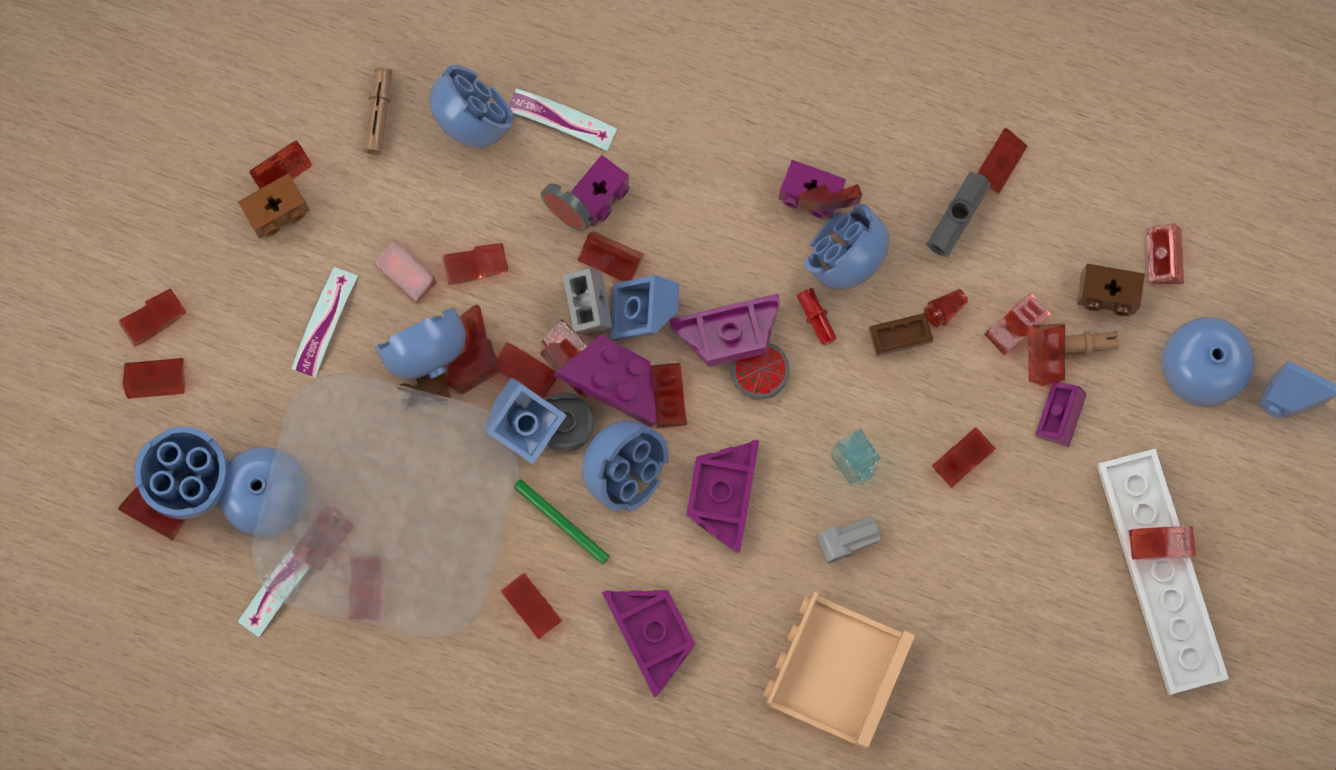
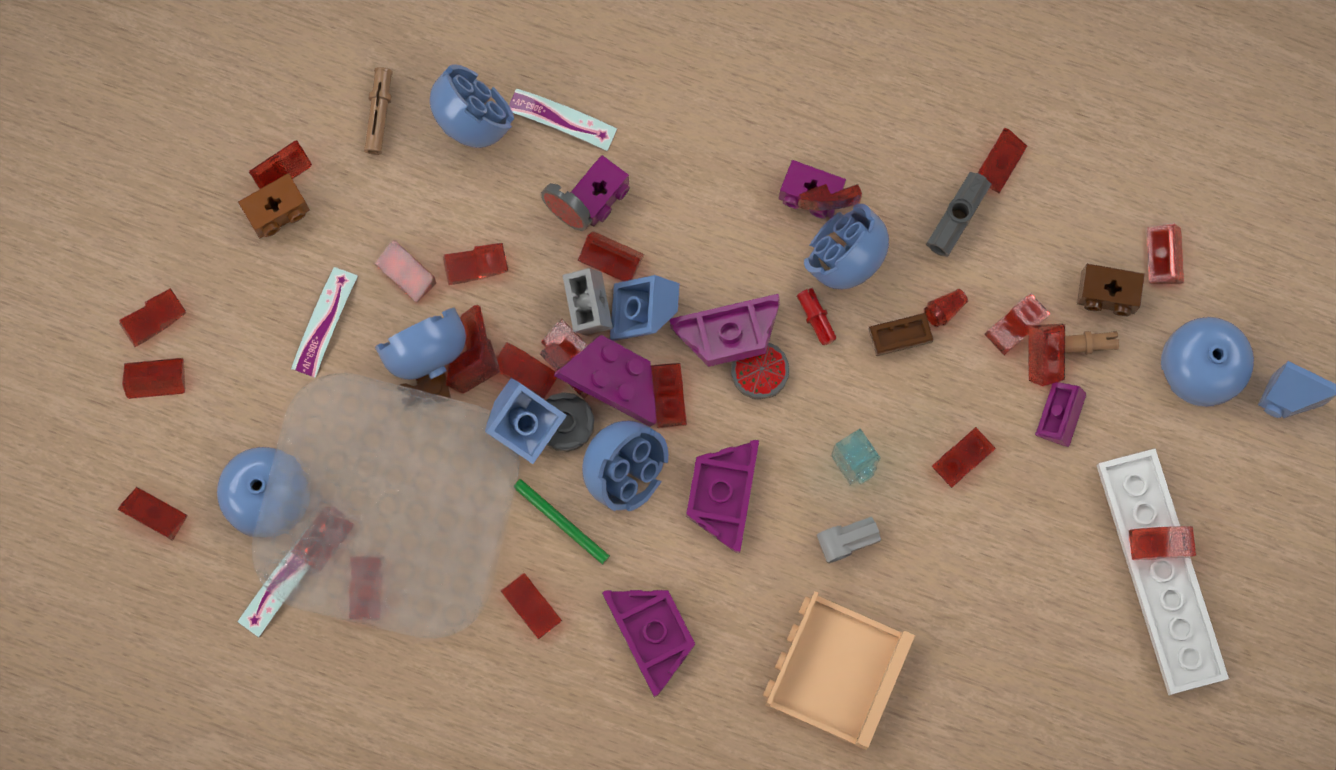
(165, 467): medium blue cylinder -> none

